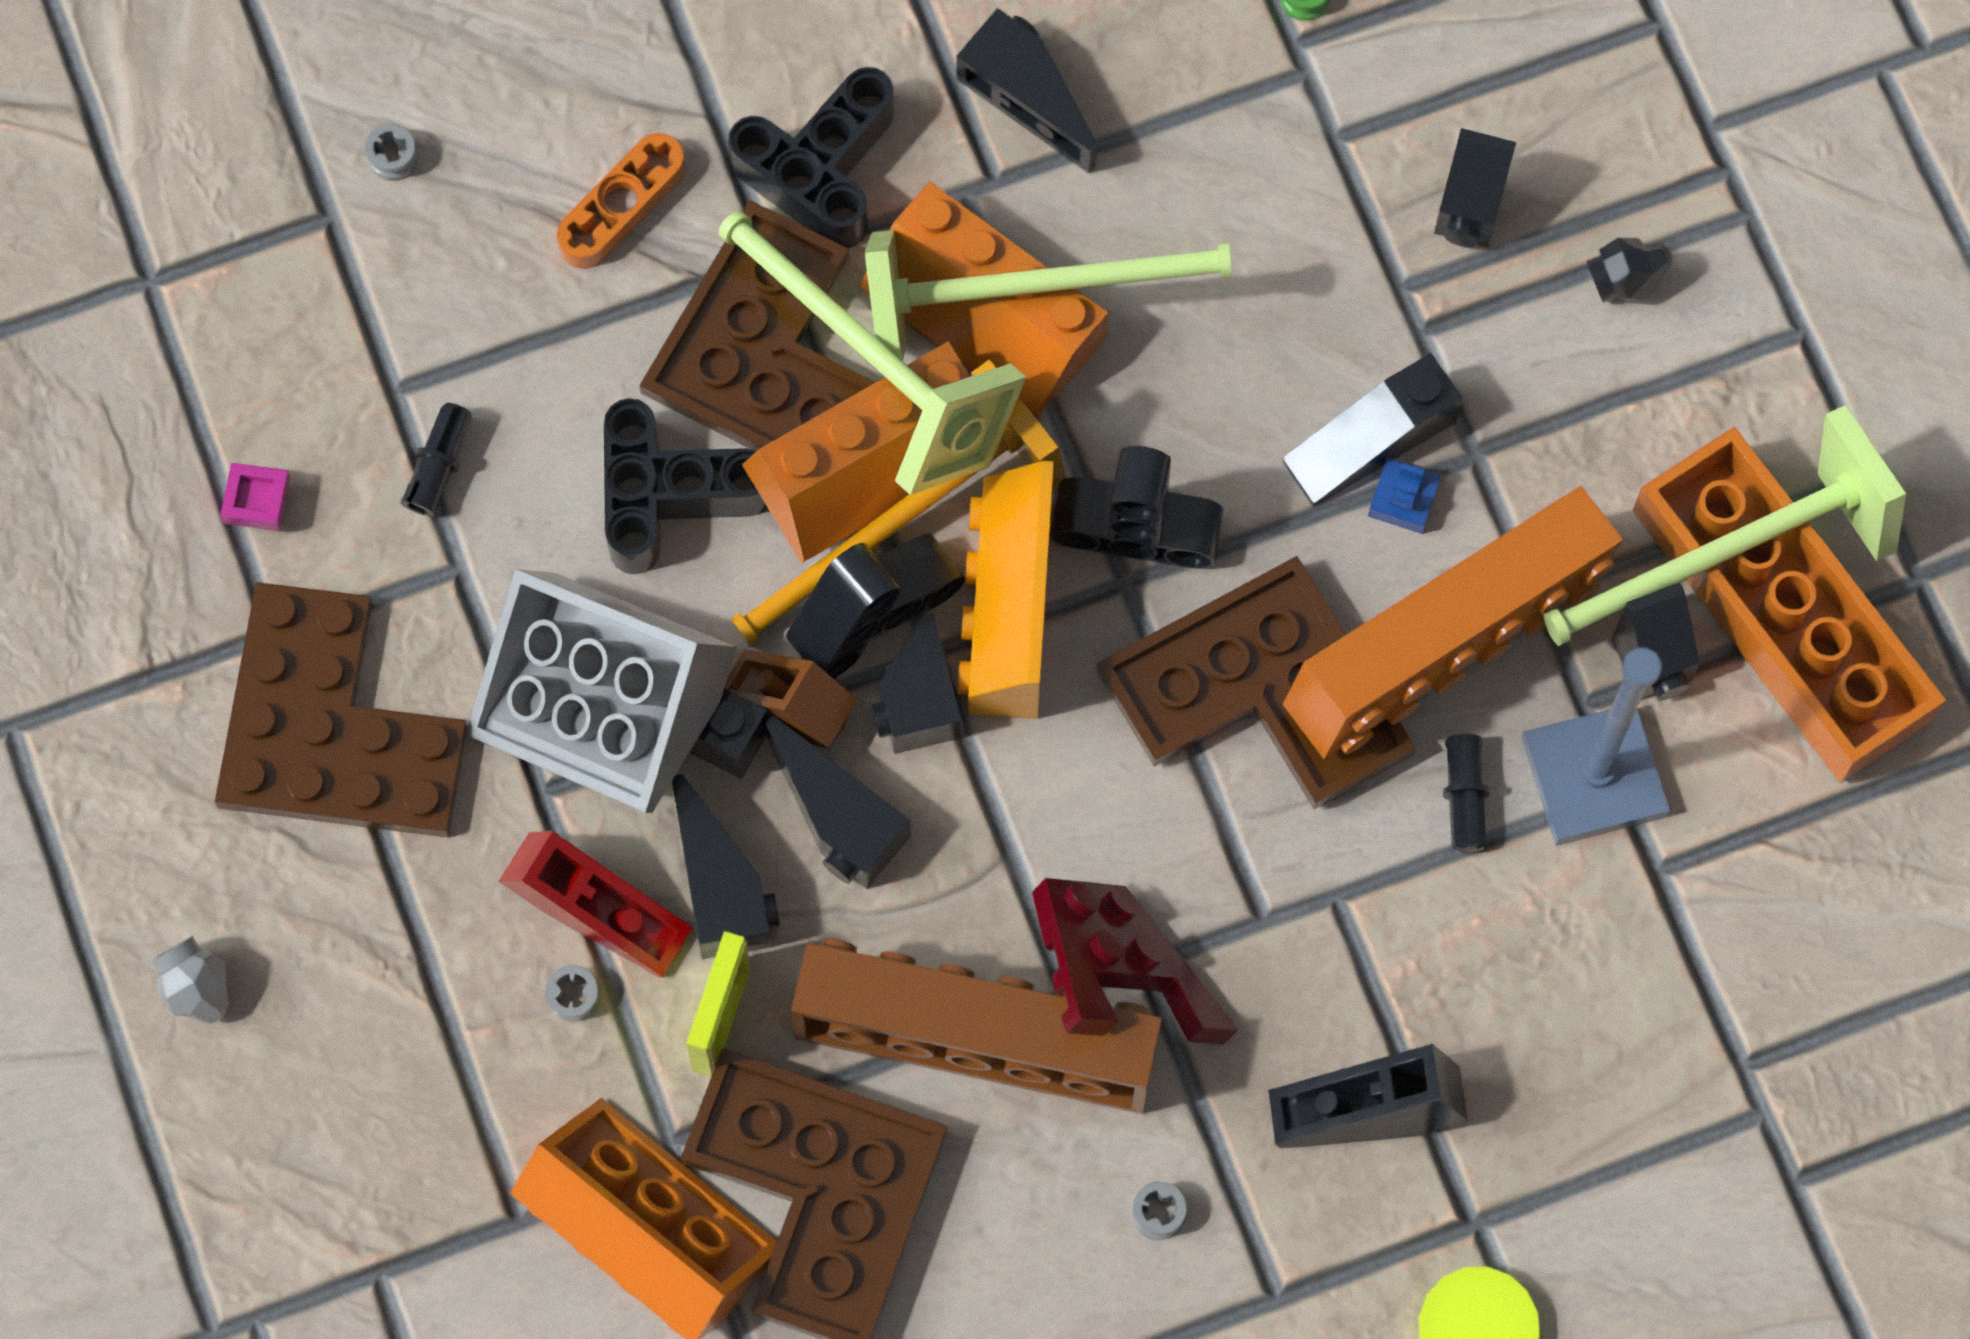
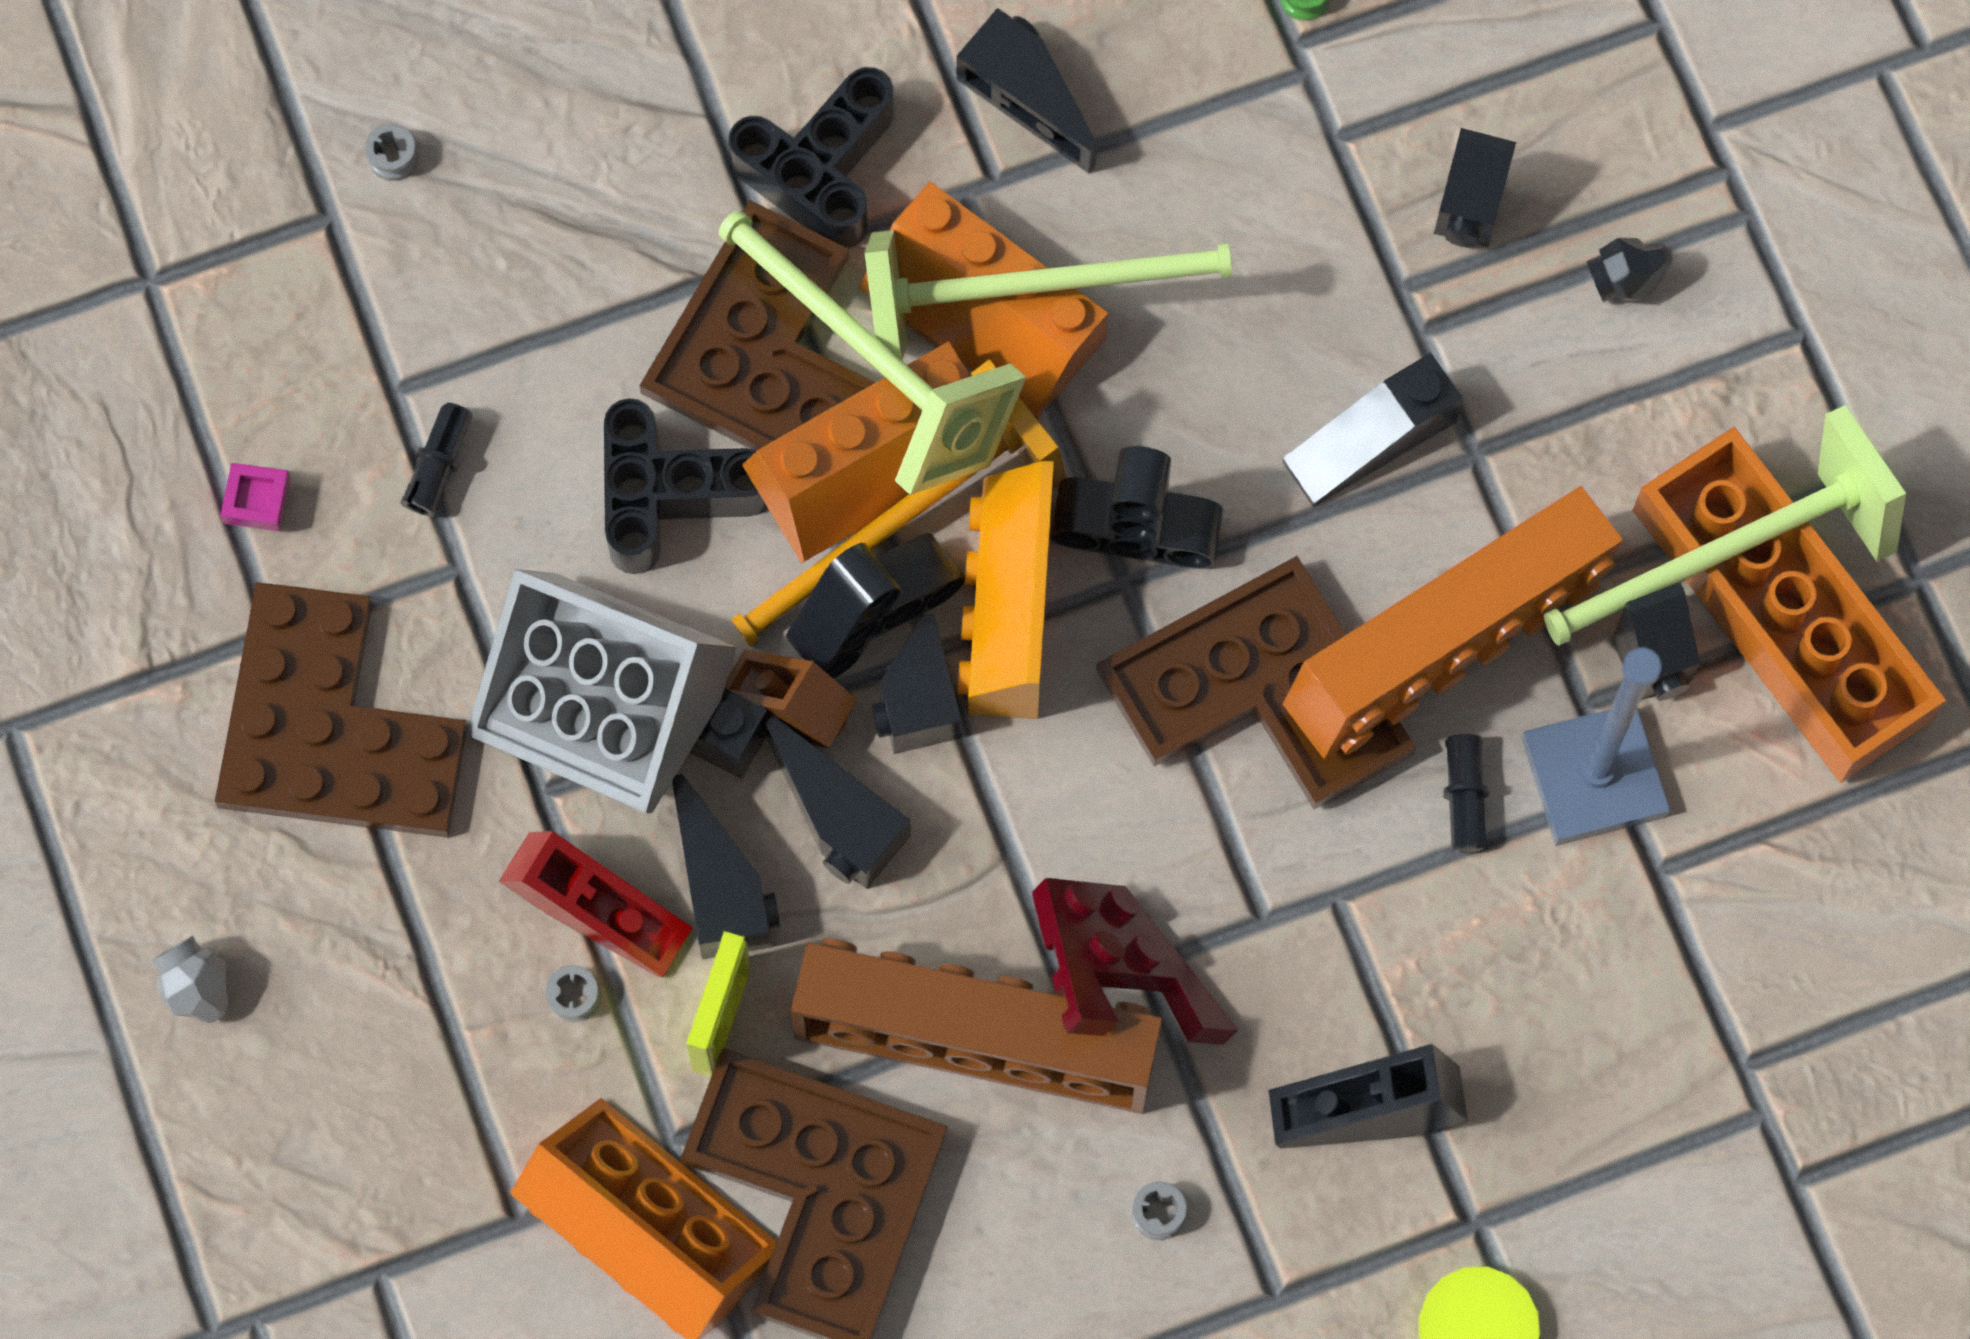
(605, 240): orange beam -> none
(1404, 495): blue tile -> none

